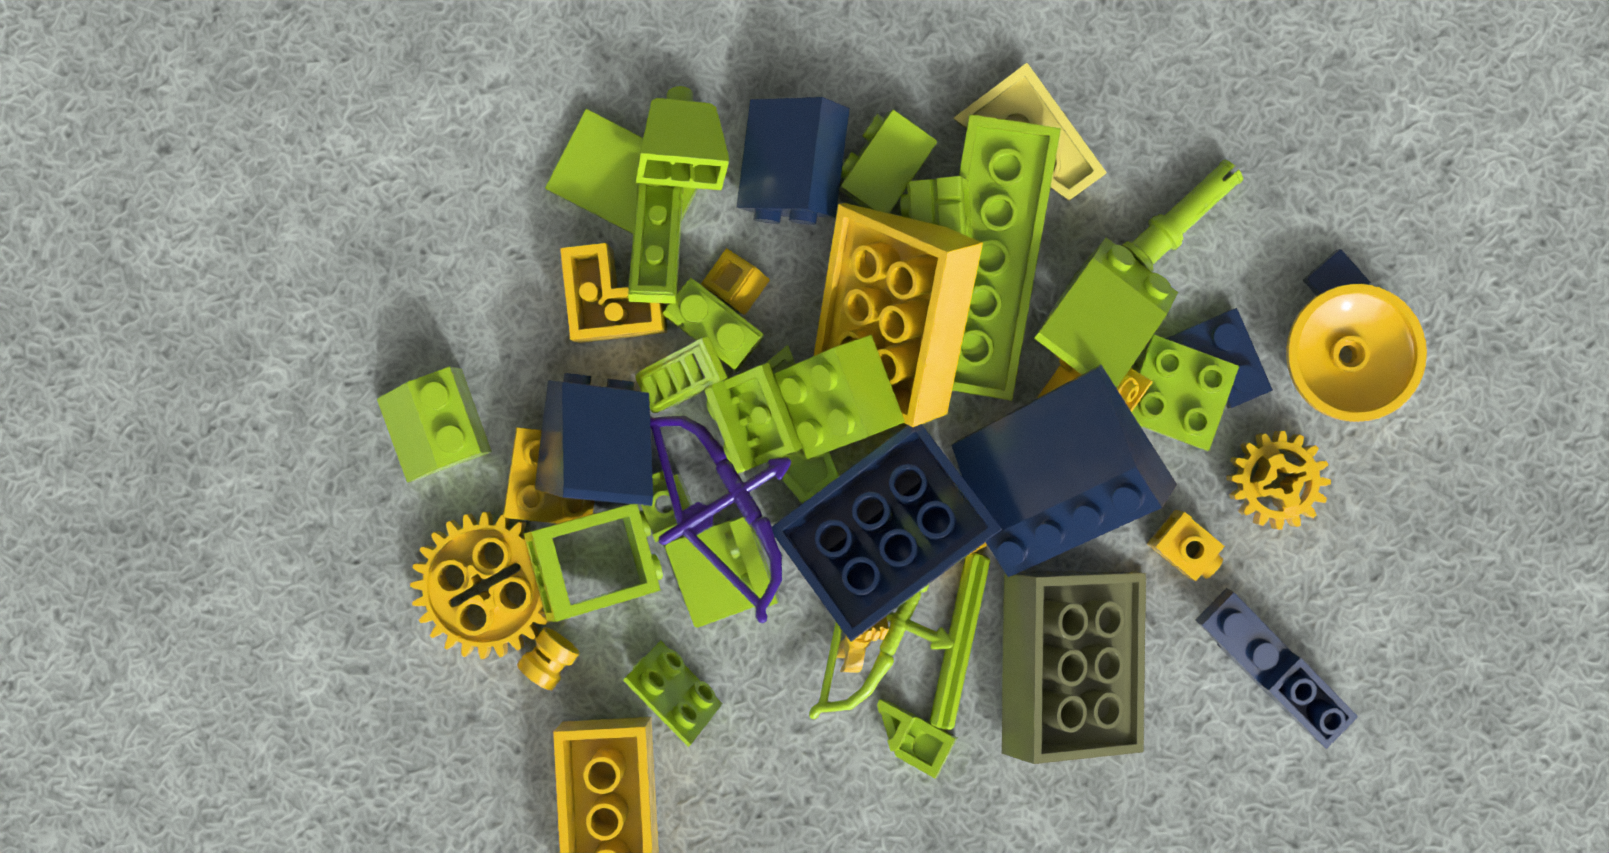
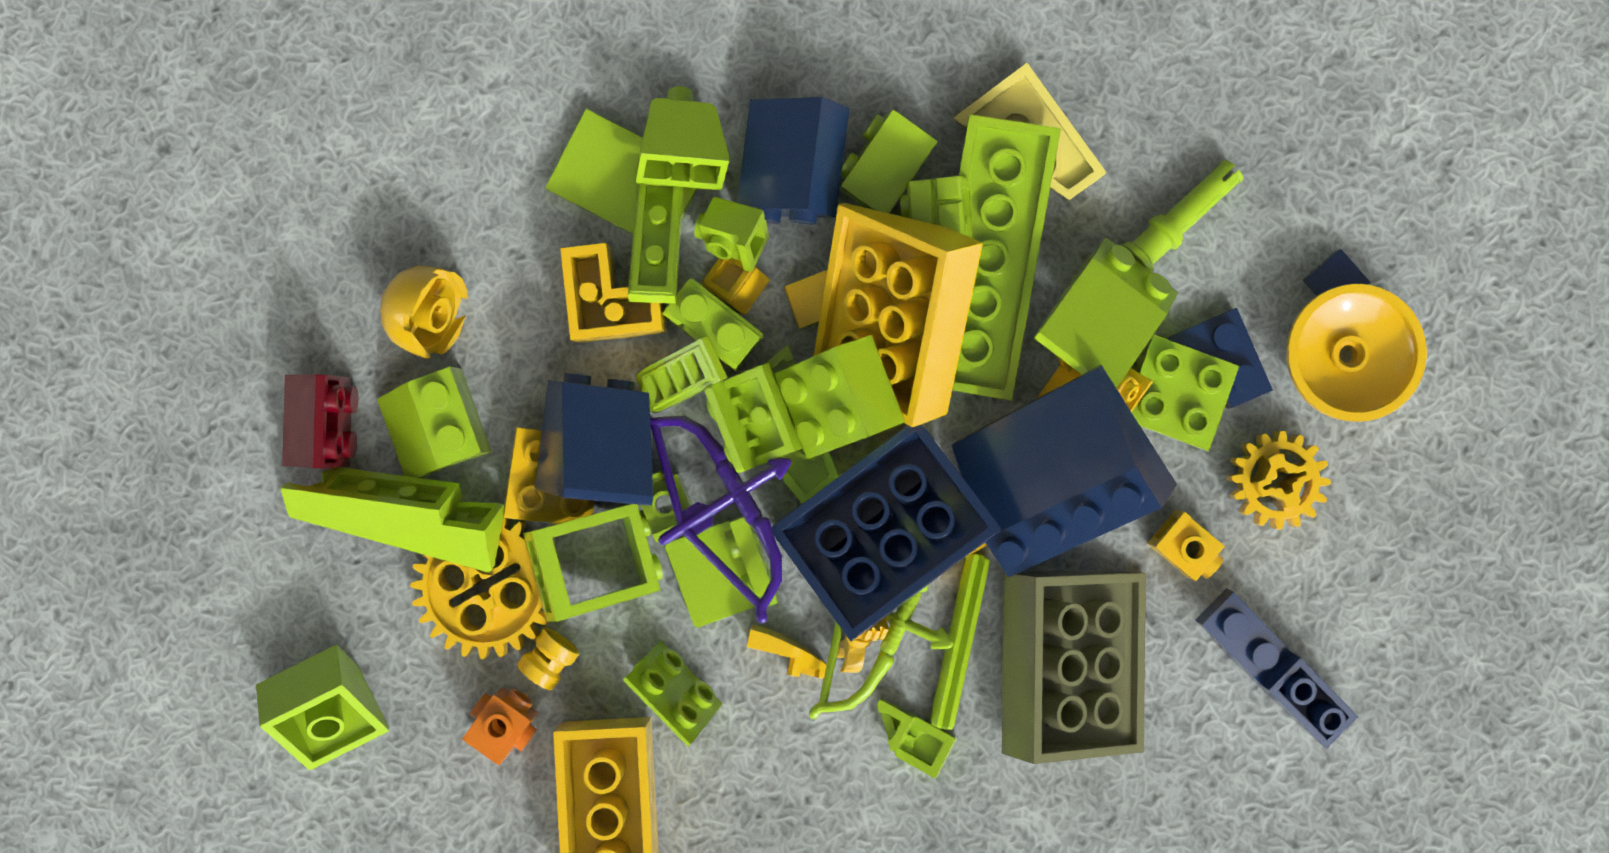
(318, 421): none -> dark red slope
(320, 708): none -> lime slope
(401, 513): none -> lime wedge
(422, 308): none -> yellow cylinder
(490, 734): none -> orange brick
(733, 231): none -> lime brick
(801, 658): none -> yellow slope
(806, 298): none -> yellow slope

